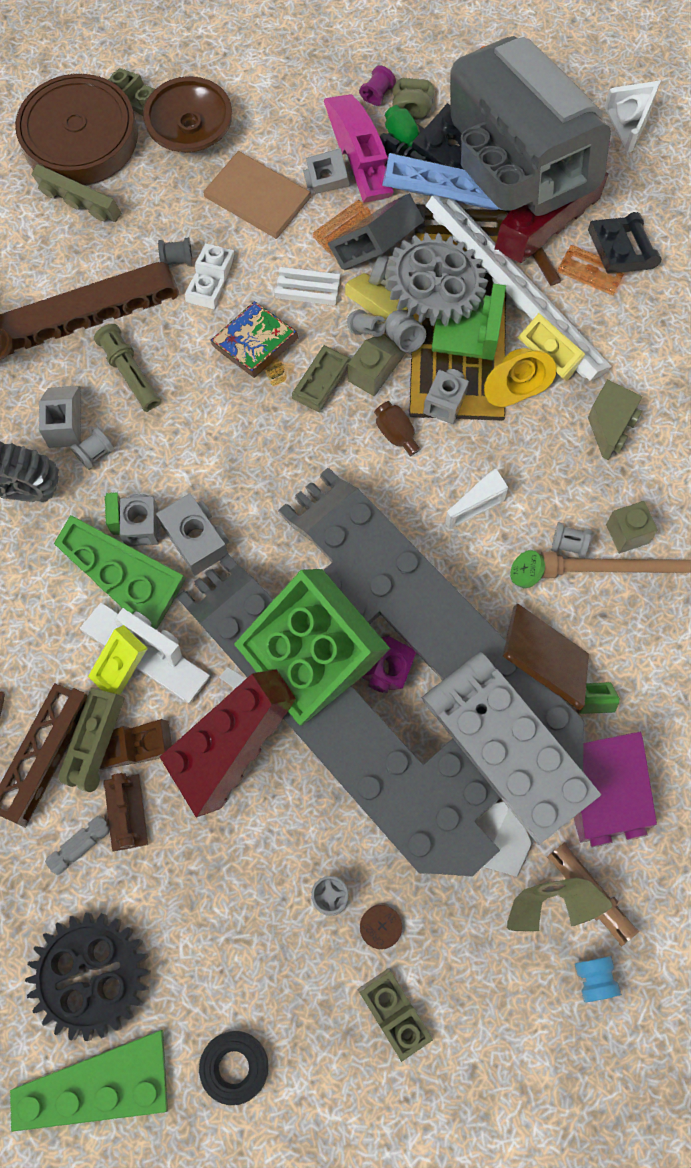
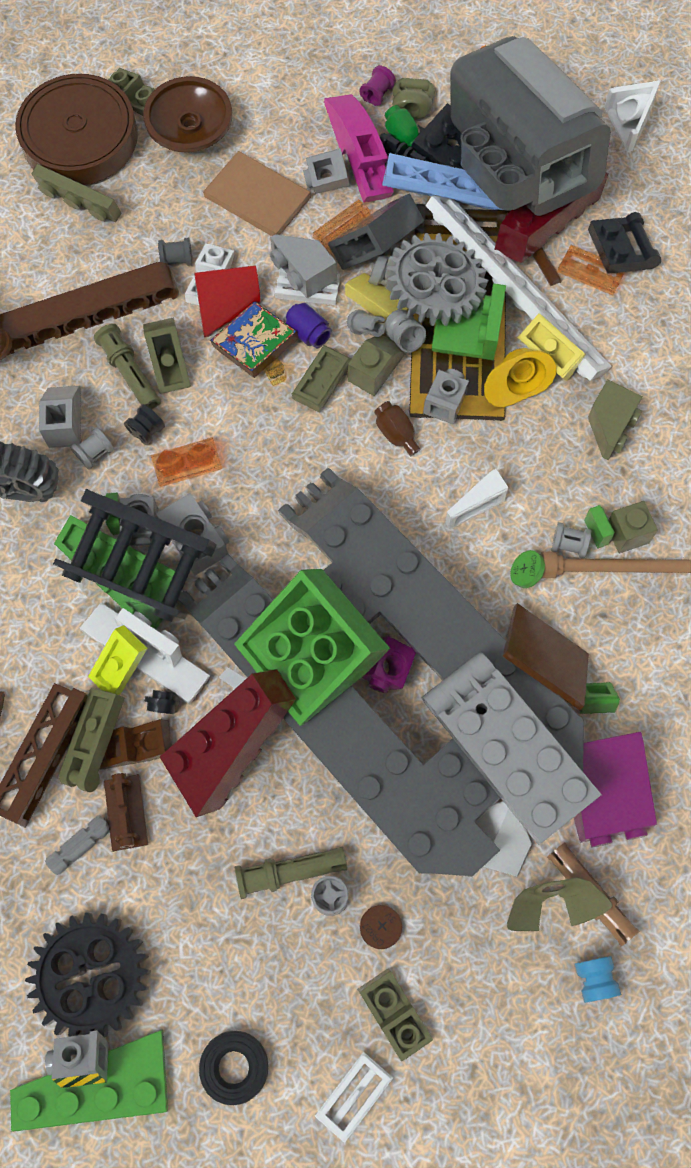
(88, 1066): none -> light grey brick
(131, 522): none -> black fence
(144, 424): none -> black wheel
(161, 702): none -> black plate
(166, 355): none -> olive slope
(186, 462): none -> clear orange tile
(225, 295): none -> red slope
(273, 874): none -> olive pin
(305, 262): none -> light grey slope
(309, 325): none -> dark purple brick
(332, 1124): none -> white tile
(599, 524): none -> bright green tile

